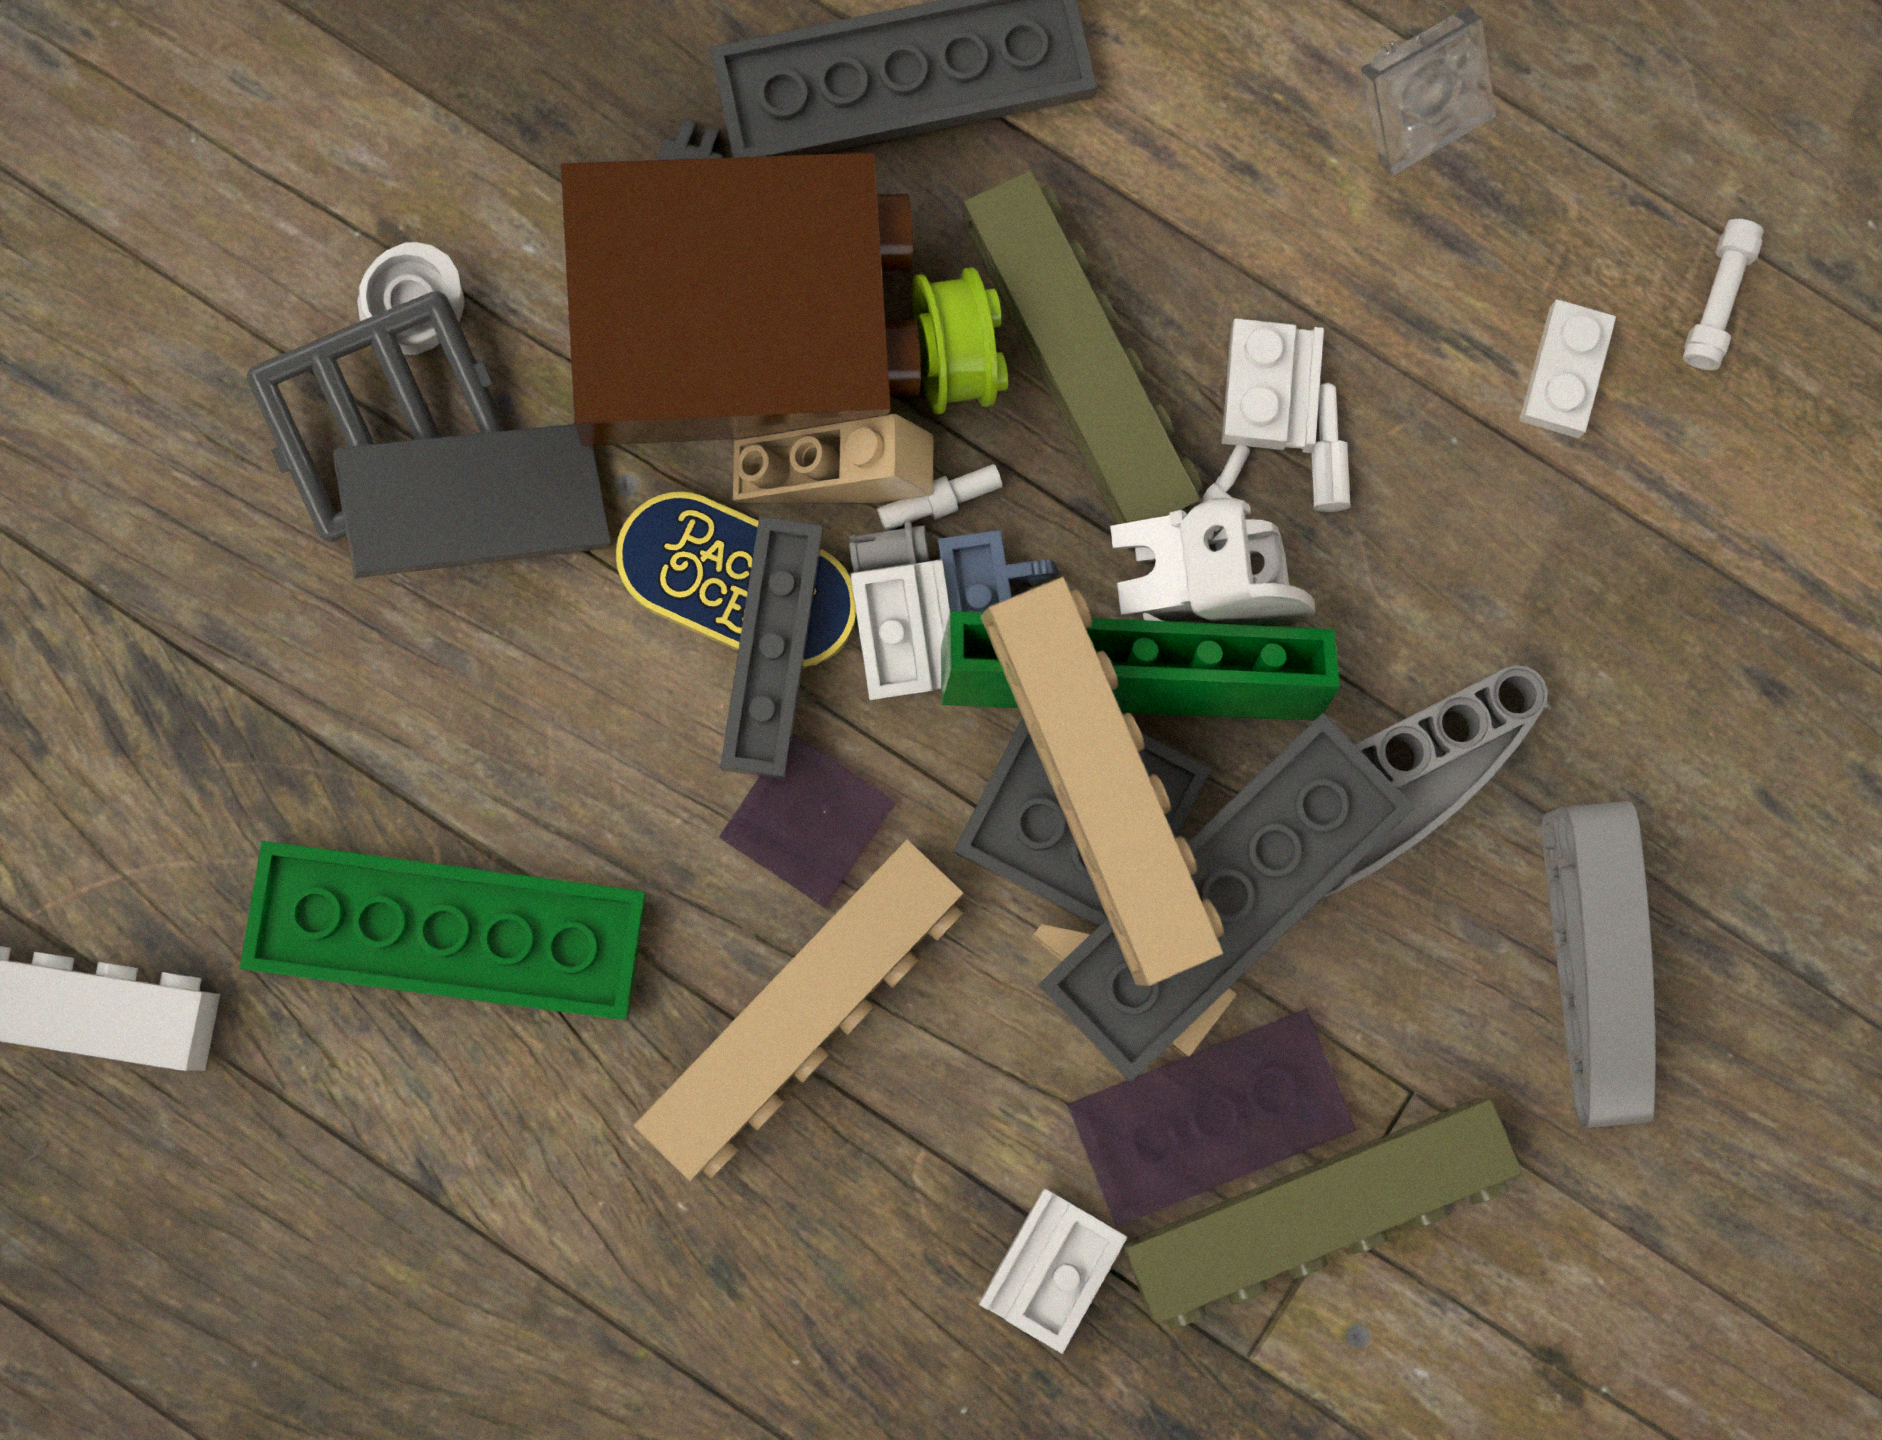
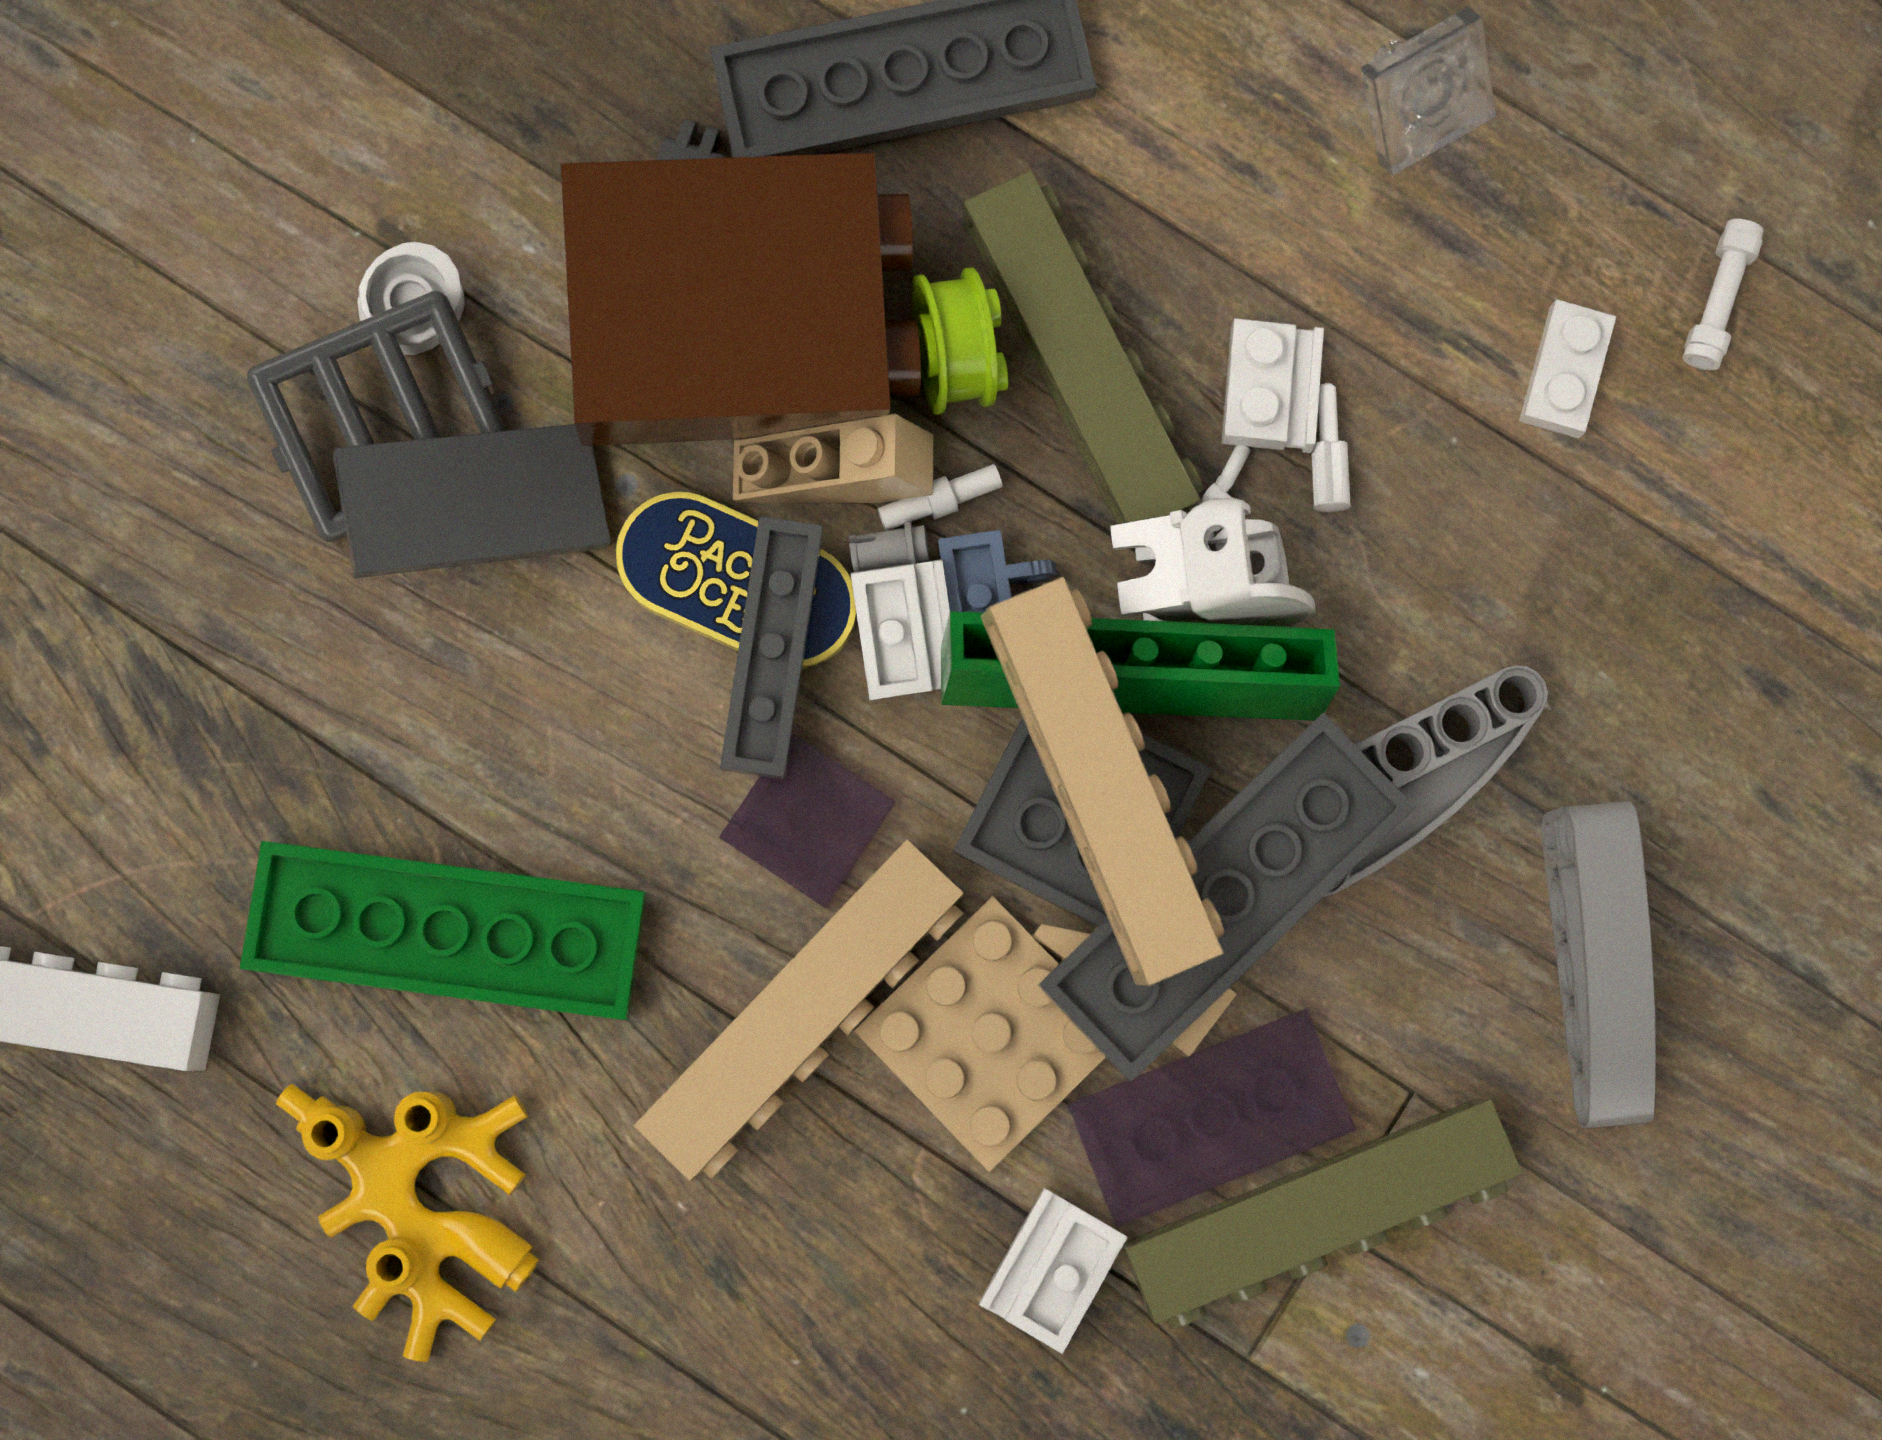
(384, 1192): none -> yellow plant
(982, 1035): none -> tan plate

